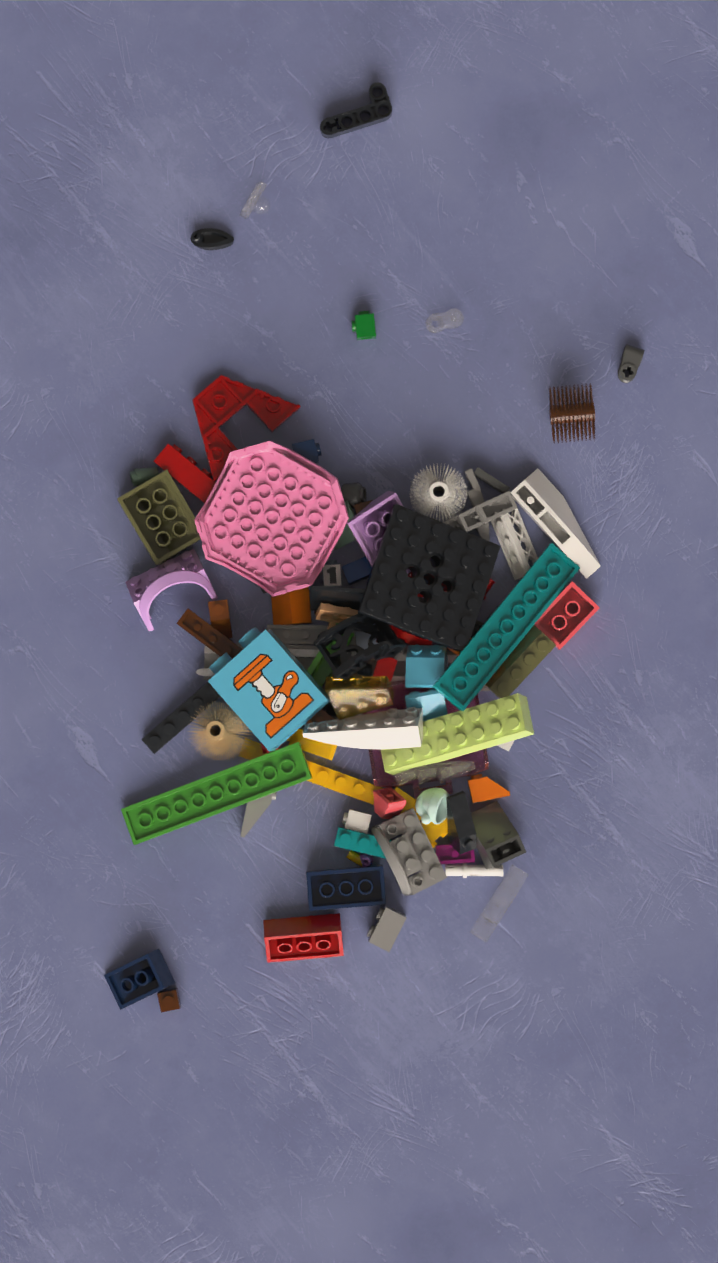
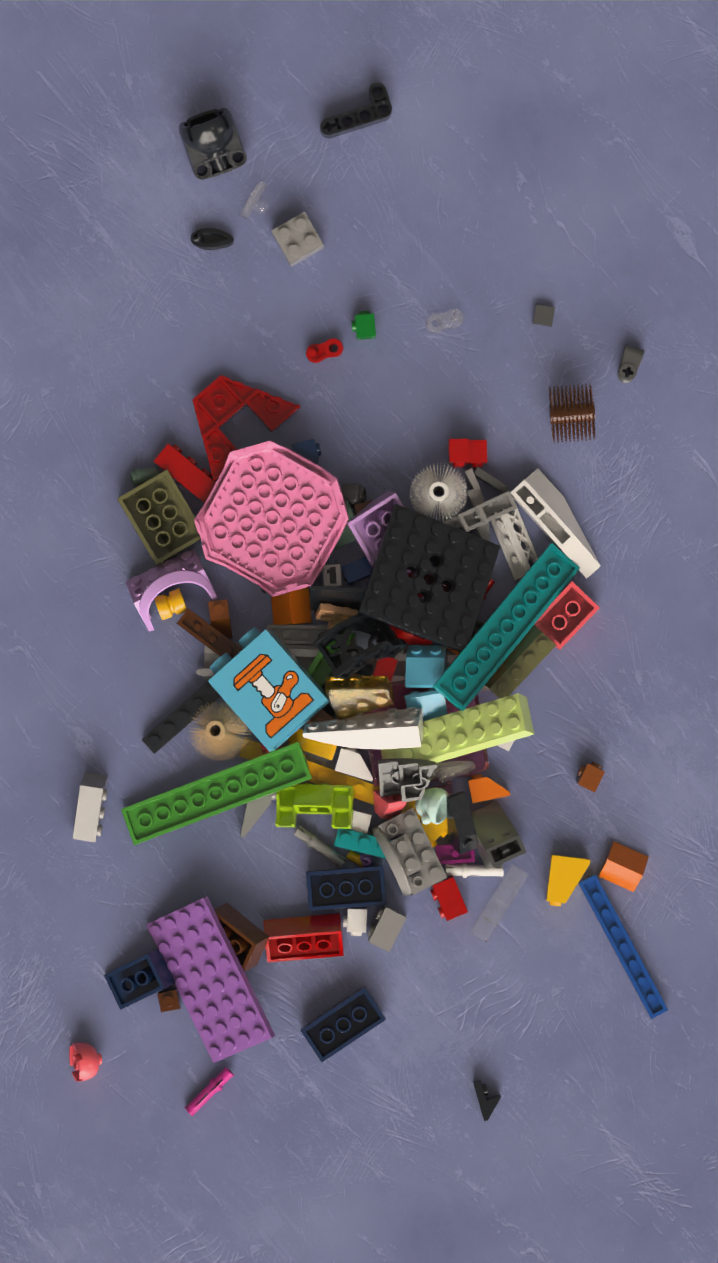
(84, 1060): none -> coral cylinder
(90, 807): none -> wedge
(170, 604): none -> yellow wheel
(202, 1098): none -> dark pink pin
(210, 979): none -> medium lavender plate
(212, 141): none -> black piece
(244, 936): none -> reddish brown brick
(297, 239): none -> light grey brick
(315, 799): none -> lime bracket
(318, 352): none -> red piece
(318, 845): none -> light grey pin
(343, 1024): none -> dark blue brick
(352, 763): none -> white slope
(356, 921): none -> white brick
(404, 777): none -> dark grey slope
(449, 898): none -> red brick
(467, 452): none -> red brick
(487, 1105): none -> black slope
(543, 315): none -> dark grey tile
(563, 877): none -> yellow slope
(590, 776): none -> dark orange brick
(623, 866): none -> orange slope
(623, 946): none -> blue plate

